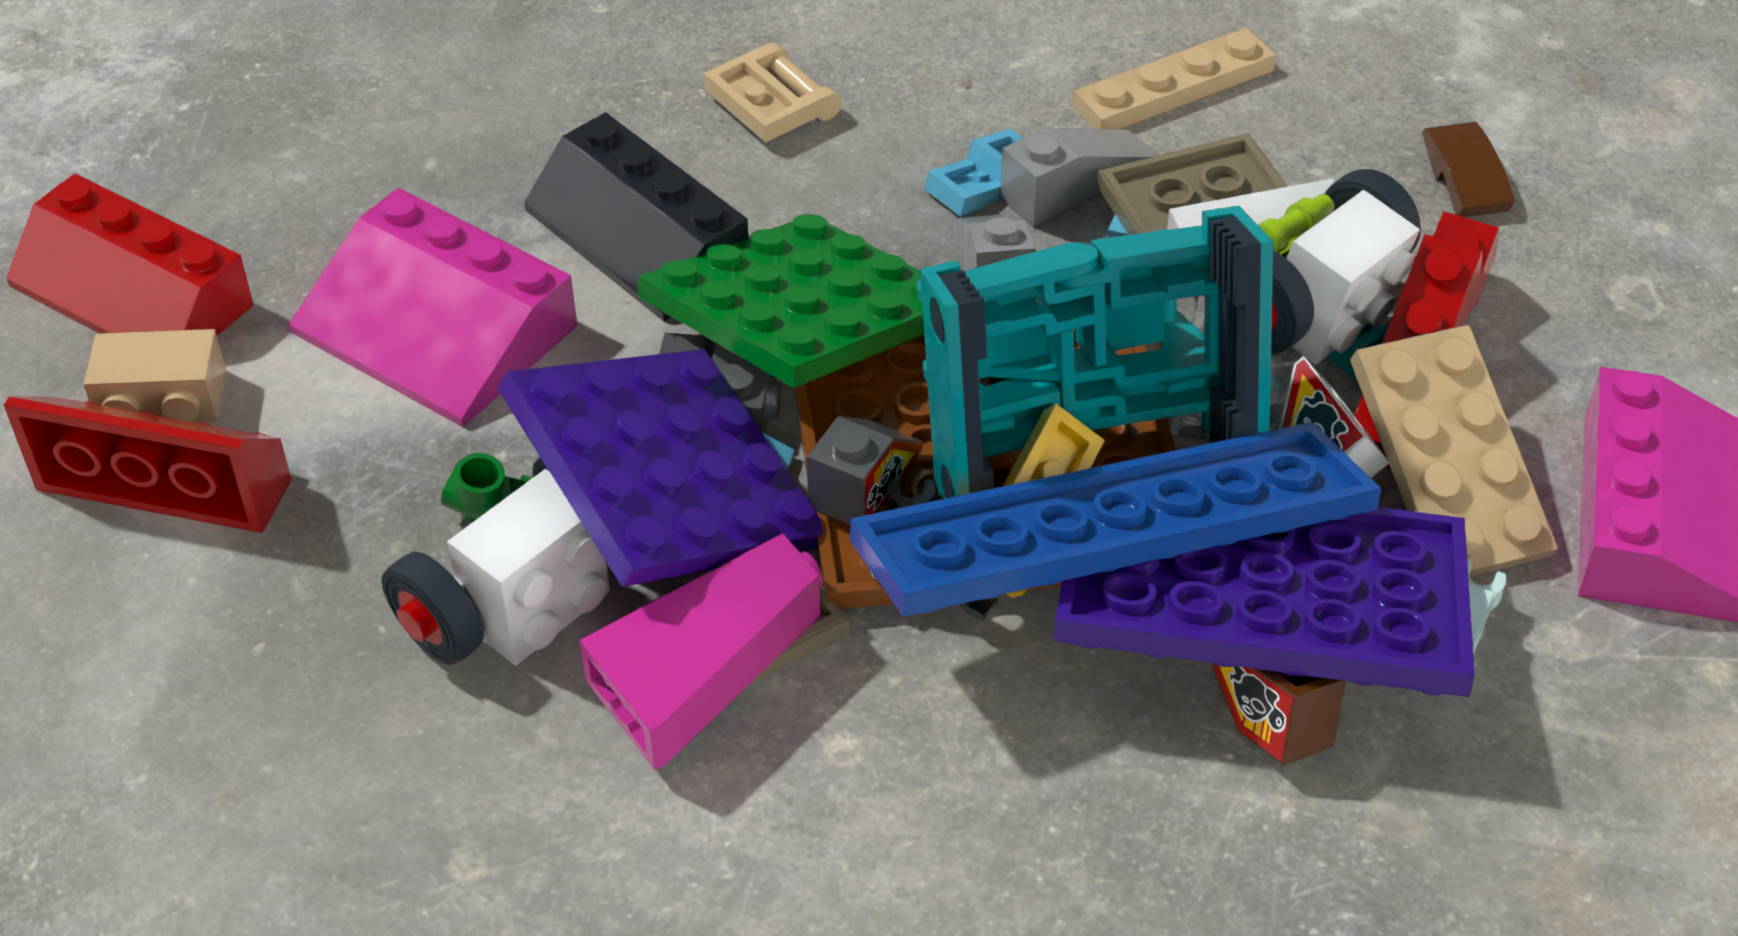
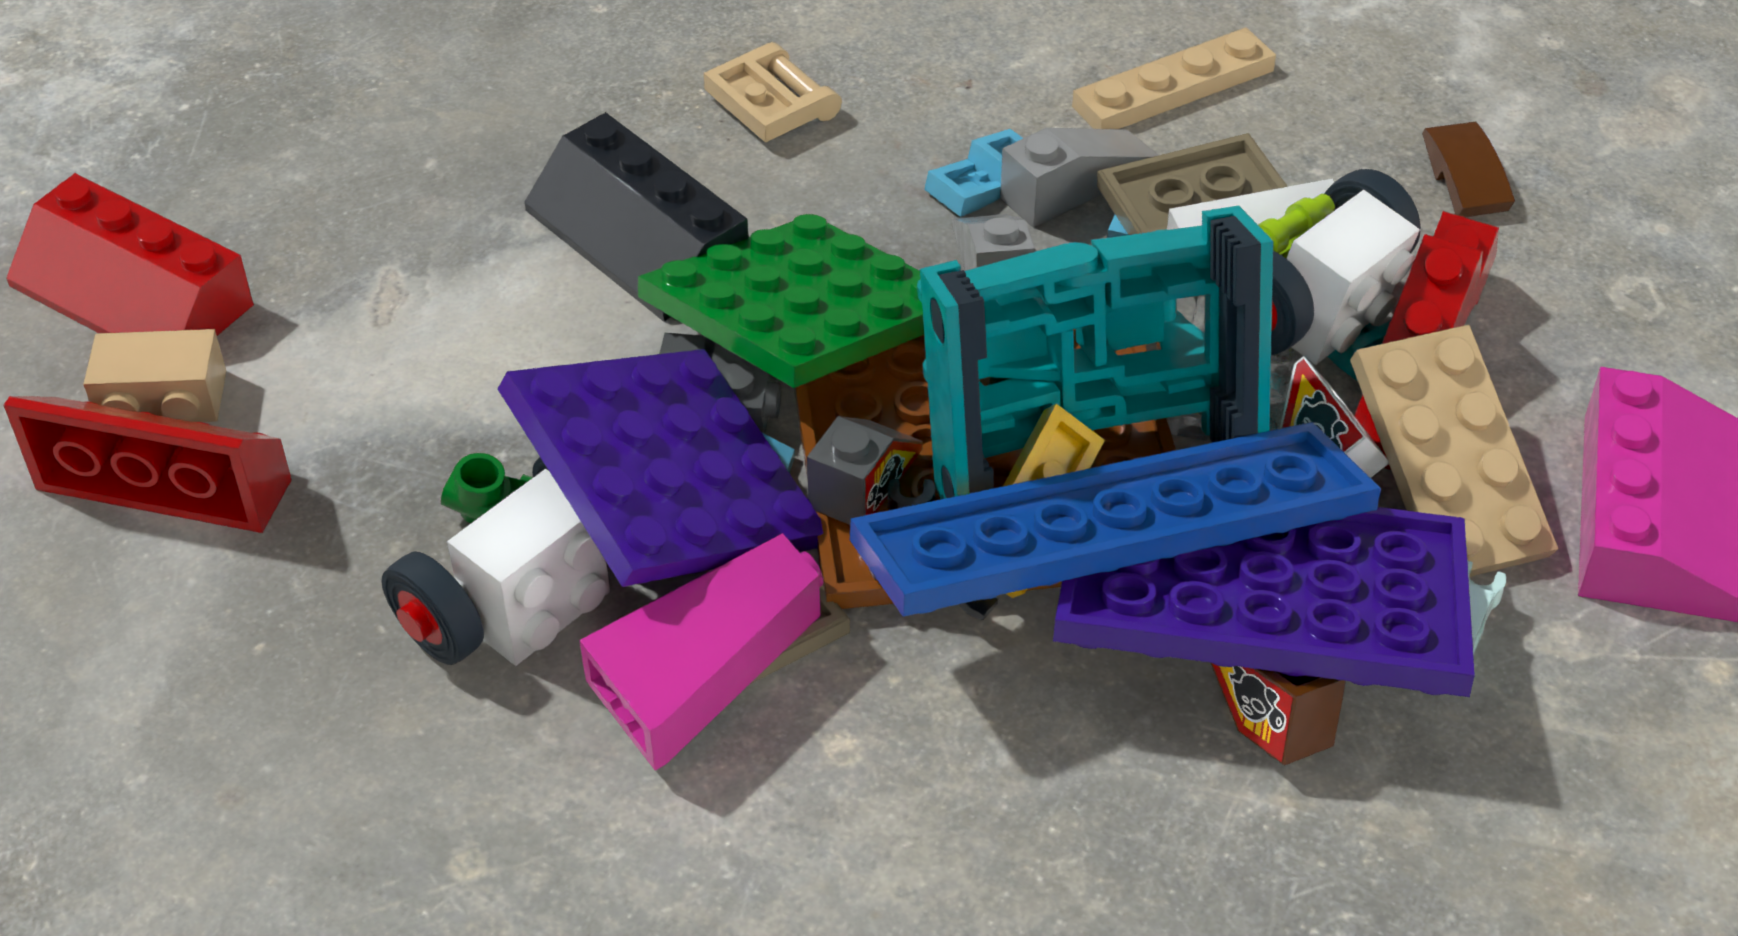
(435, 306): dark pink slope -> none

